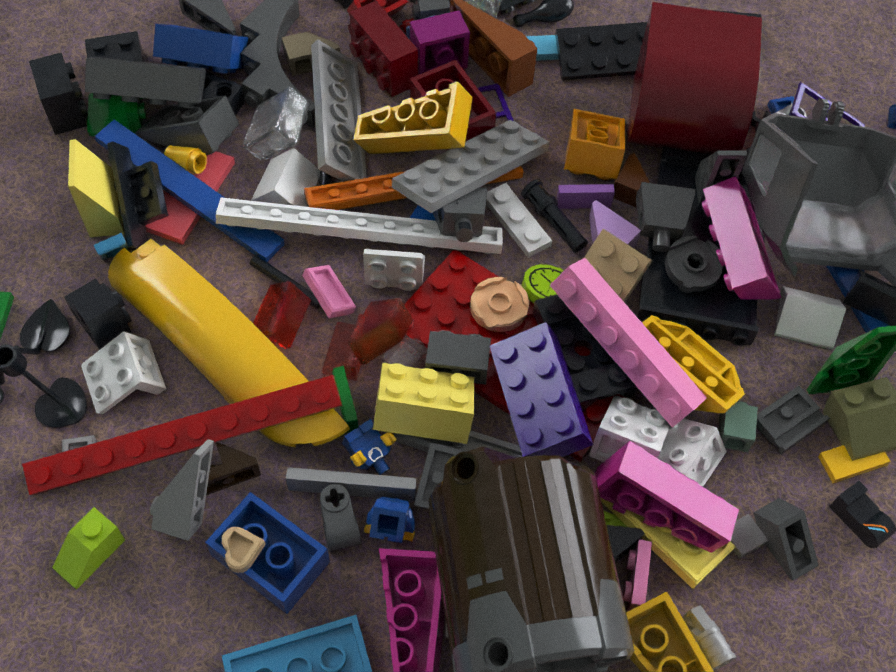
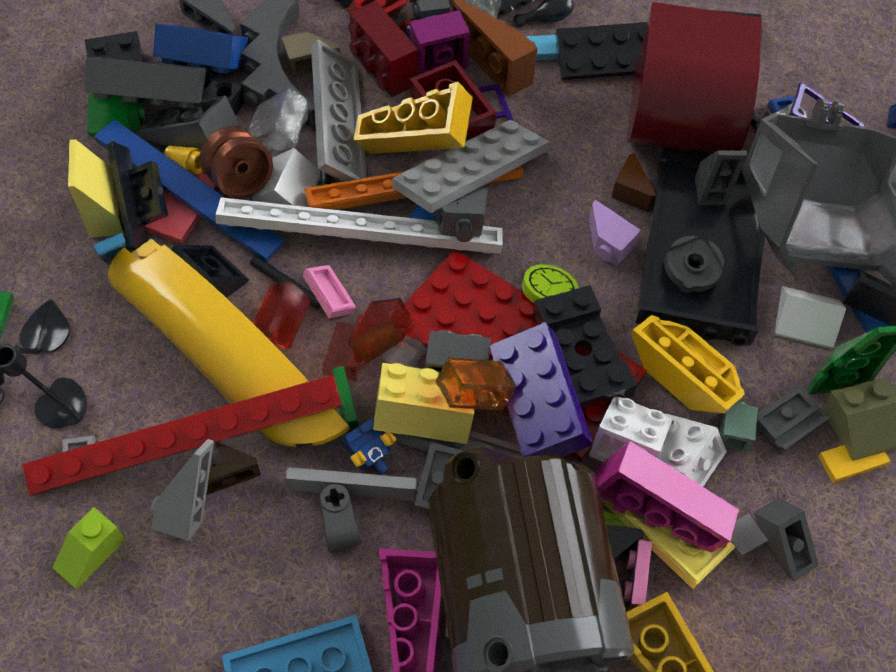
(59, 93): black brick -> none
(99, 312): black brick -> none
(120, 369): white bracket -> none
(212, 267): none -> black slope
(236, 162): none -> copper wheel
(241, 548): tan tile -> none
(288, 559): blue brick -> none
(390, 519): blue piece -> none
(393, 269): white bracket -> none
(475, 384): none -> clear orange brick
(499, 304): light nougat tile -> none
(517, 220): white plate -> none
(547, 207): black pin -> none
(584, 195): medium lavender tile -> none
(595, 144): light orange slope -> none
(617, 263): tan plate -> none
(628, 341): bright pink brick -> none
(663, 213): dark grey torso -> none
(709, 638): light grey hinge -> none
(739, 241): slope -> none
(863, 516): black leg -> none

